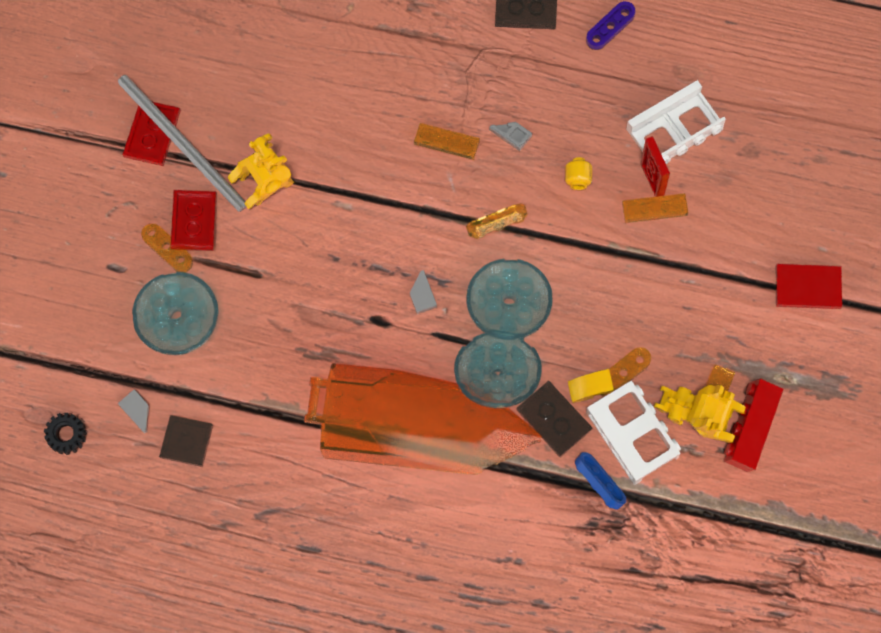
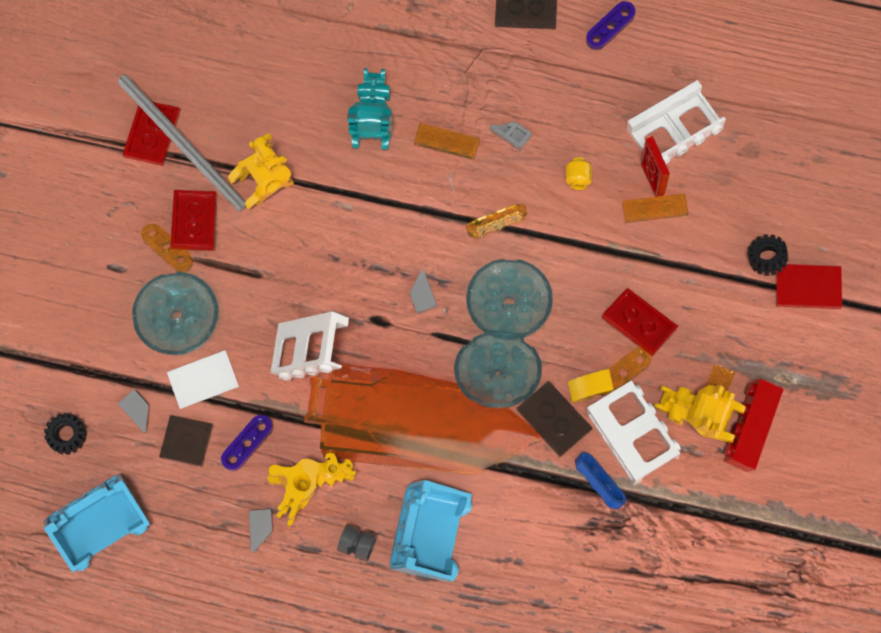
(95, 522): none -> medium azure windscreen
(202, 379): none -> white sticker
(249, 433): none -> dark purple plate
(260, 527): none -> light grey tile
(302, 330): none -> white window
(302, 479): none -> yellow animal
(357, 542): none -> dark grey wheel
(371, 115): none -> teal animal
(429, 530): none -> medium azure windscreen
(640, 321): none -> red tile
(766, 244): none -> black tyre

